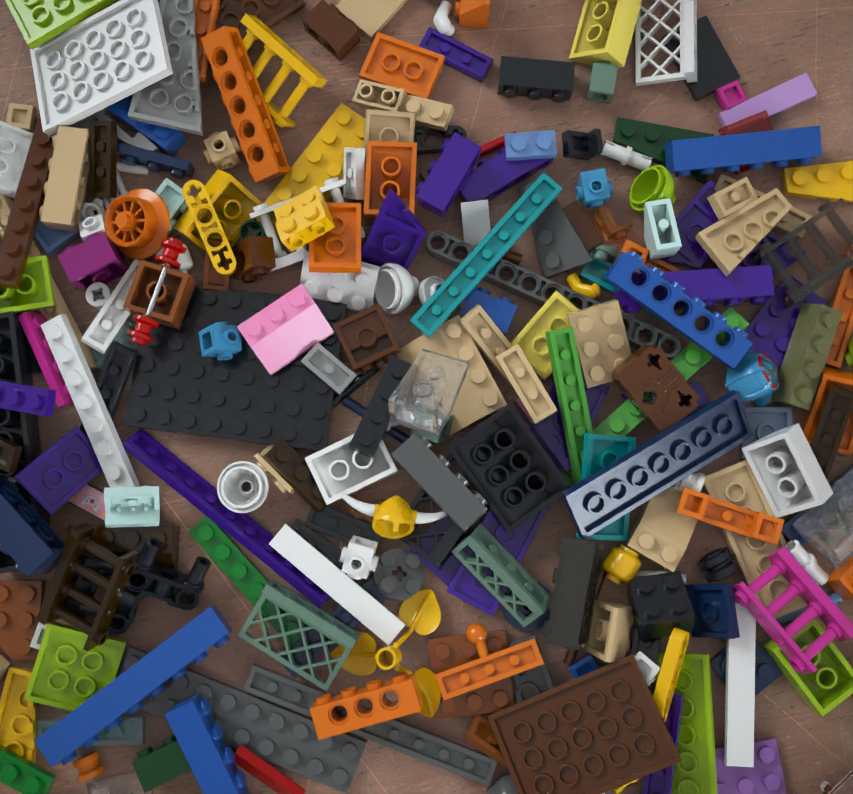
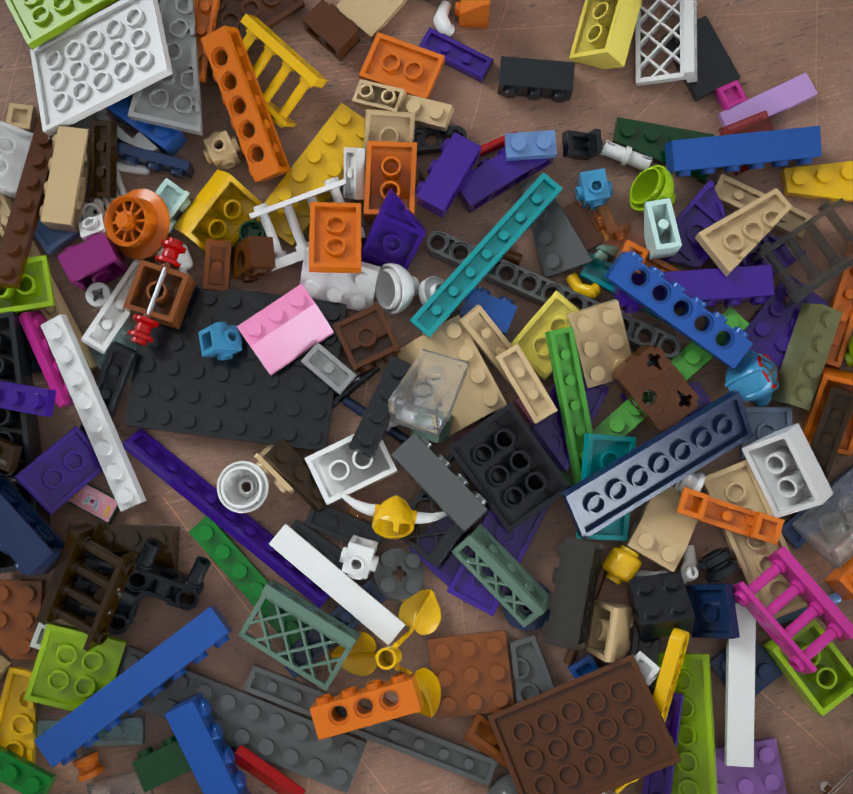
(132, 506): light aqua bracket -> none
(207, 229): yellow beam -> none
(303, 219): yellow plate -> none
(475, 221): white sticker -> none
(488, 667): orange plate -> none
(601, 82): sand green brick -> none
(689, 566): none -> white arm
(732, 198): tan plate -> none
(808, 562): white pin -> none

